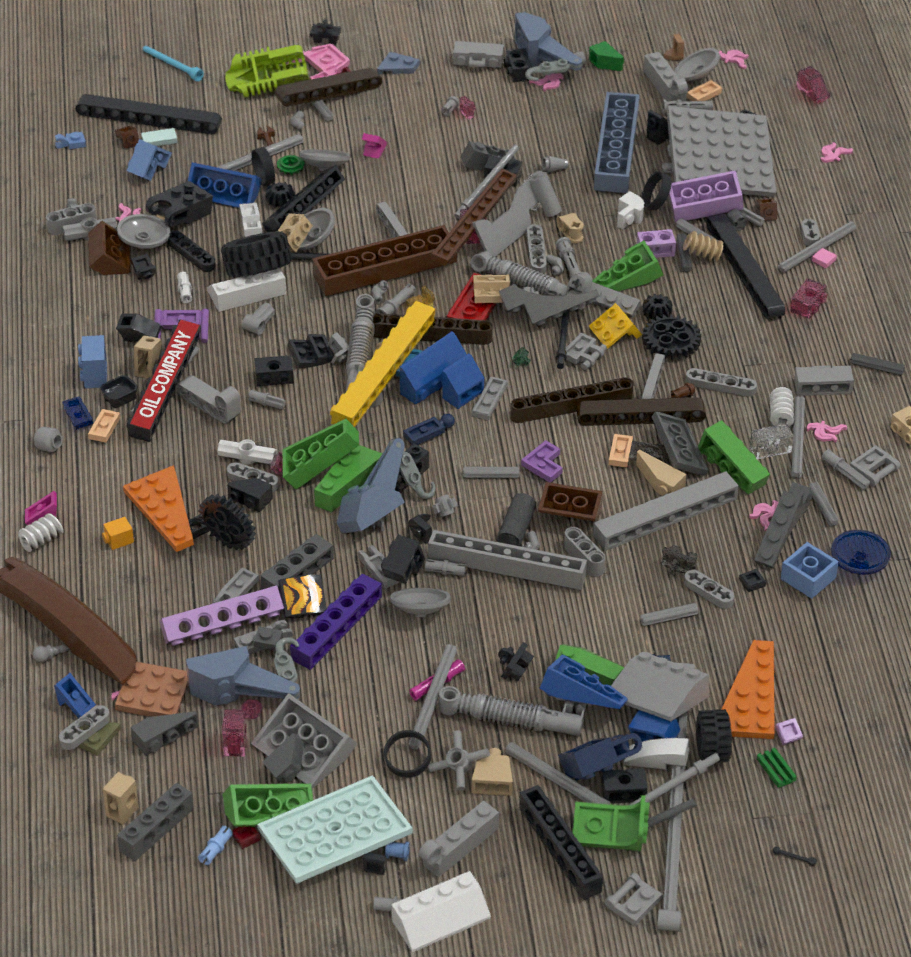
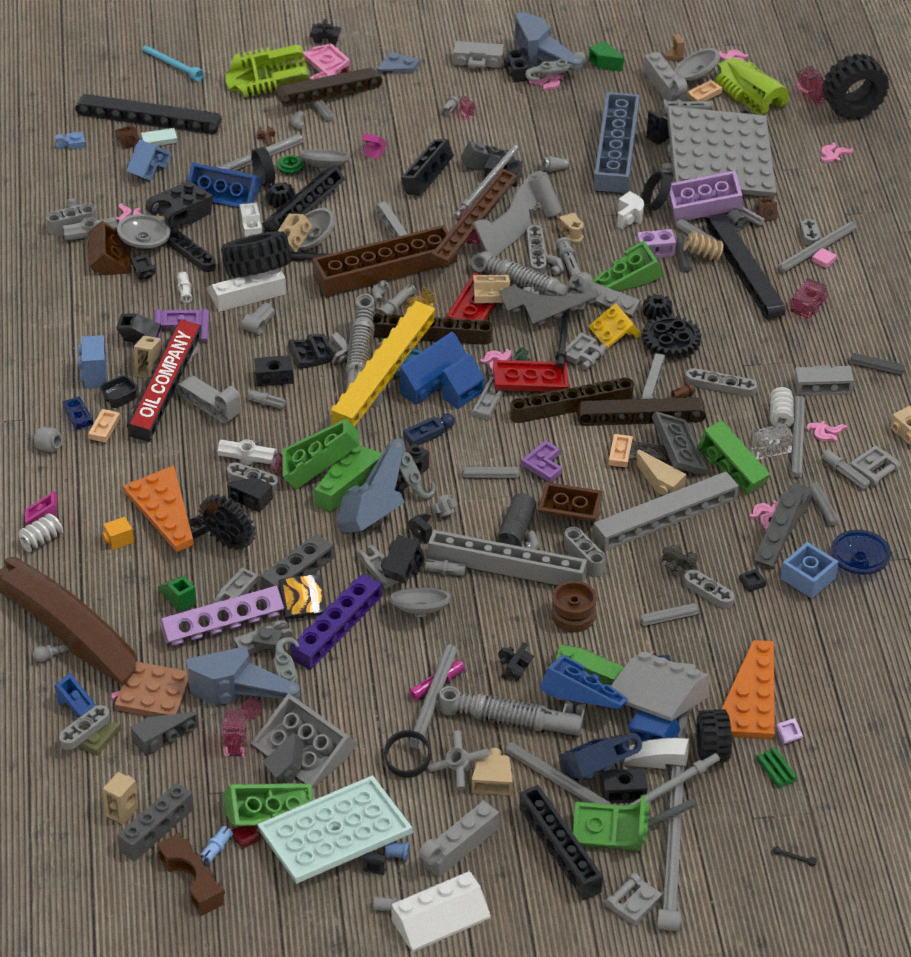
(178, 855): none -> reddish brown arch
(179, 592): none -> green slope
(427, 167): none -> black brick
(495, 355): none -> bright pink piece
(529, 376): none -> red plate
(574, 606): none -> reddish brown wheel
(744, 82): none -> lime connector
(863, 99): none -> black tyre

